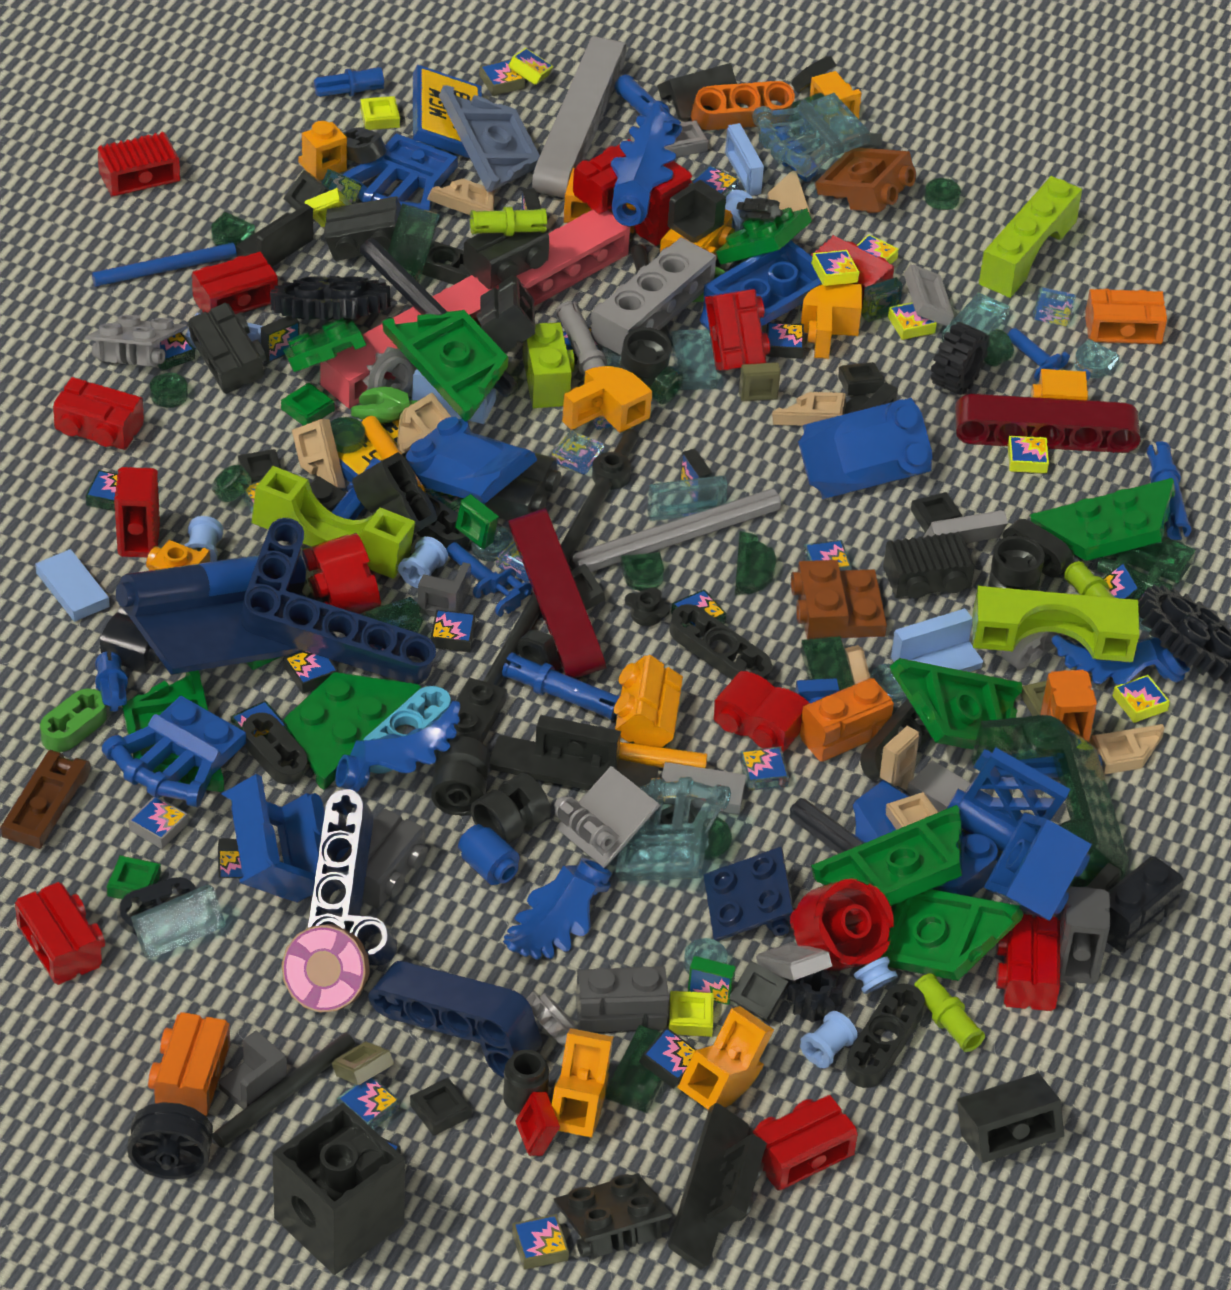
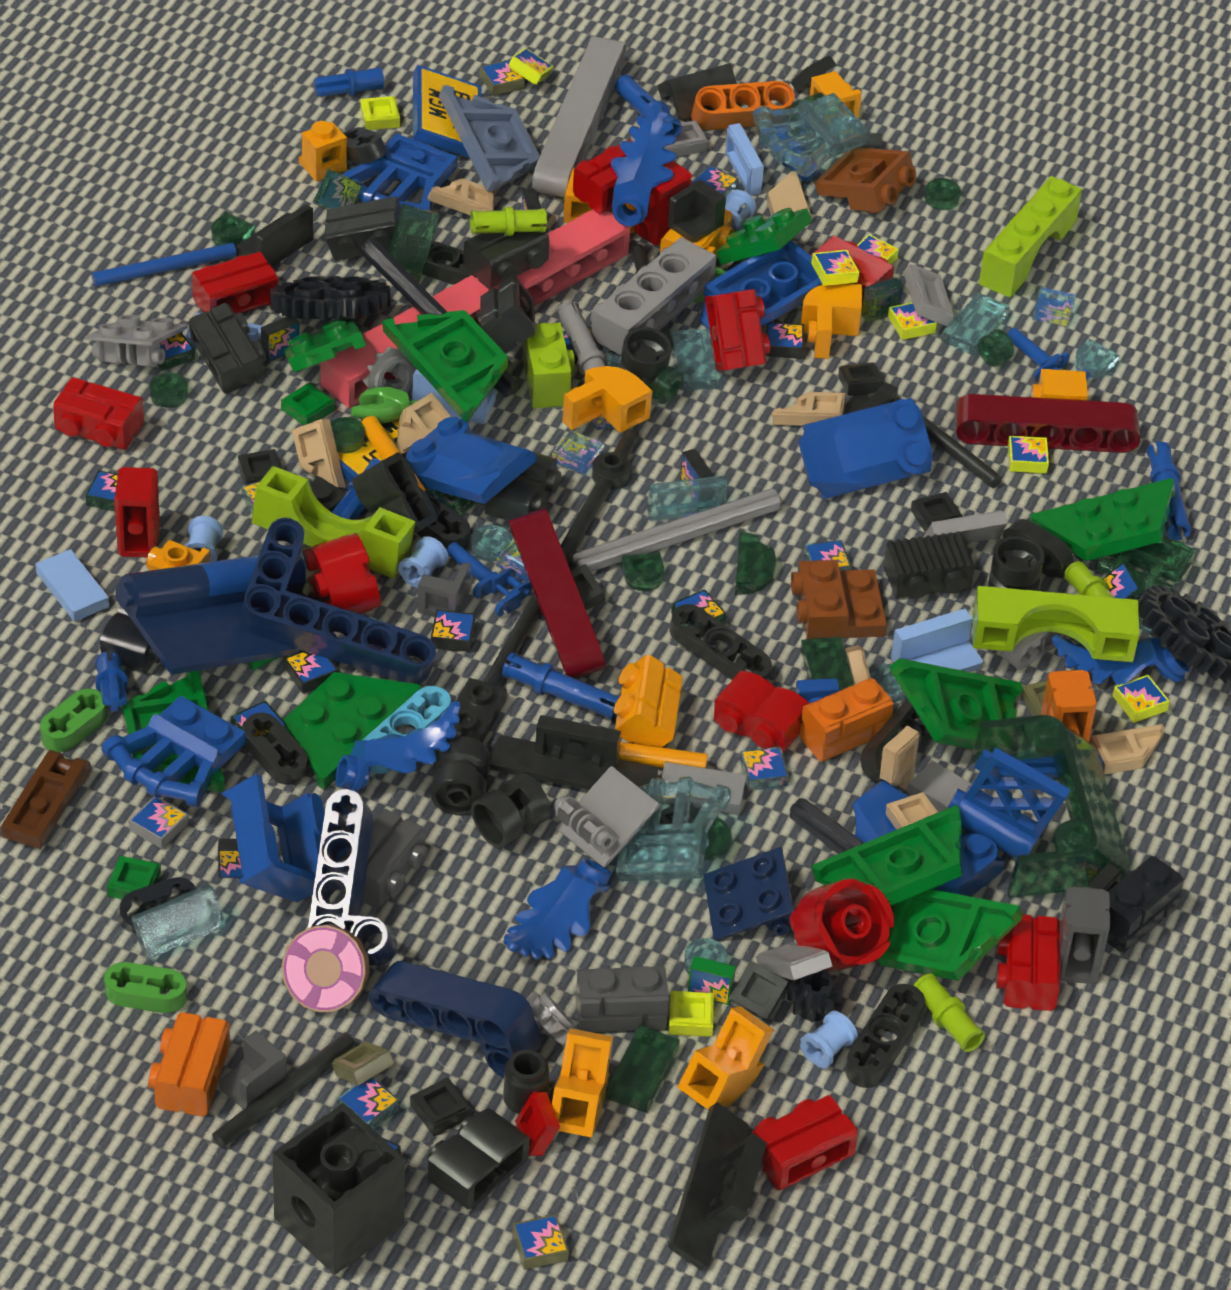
(59, 932): red brick -> none
(138, 164): red brick -> none
(145, 987): none -> bright green beam
(166, 1138): black wheel -> none
(231, 483): clear green tile -> none
(303, 189): pearl dark grey tile -> none
(326, 201): neon yellow tile -> none
(399, 613): clear green tile -> none
(477, 521): green tile -> none
(477, 1157): none -> pearl dark grey brick
(489, 854): blue brick -> none
(539, 648): pearl dark grey tile -> none
(613, 1208): pearl dark grey hinge -> none
(647, 606): pearl dark grey plate -> none
(668, 1057): tile -> none
(759, 209): pearl dark grey axle -> none
(759, 381): olive tile -> none
(875, 975): light blue bush -> none
(960, 358): black tyre -> none
(961, 454): none -> pearl dark grey bar
(1010, 1117): pearl dark grey brick -> none
(1039, 866): blue brick -> none
(1126, 316): orange brick -> none

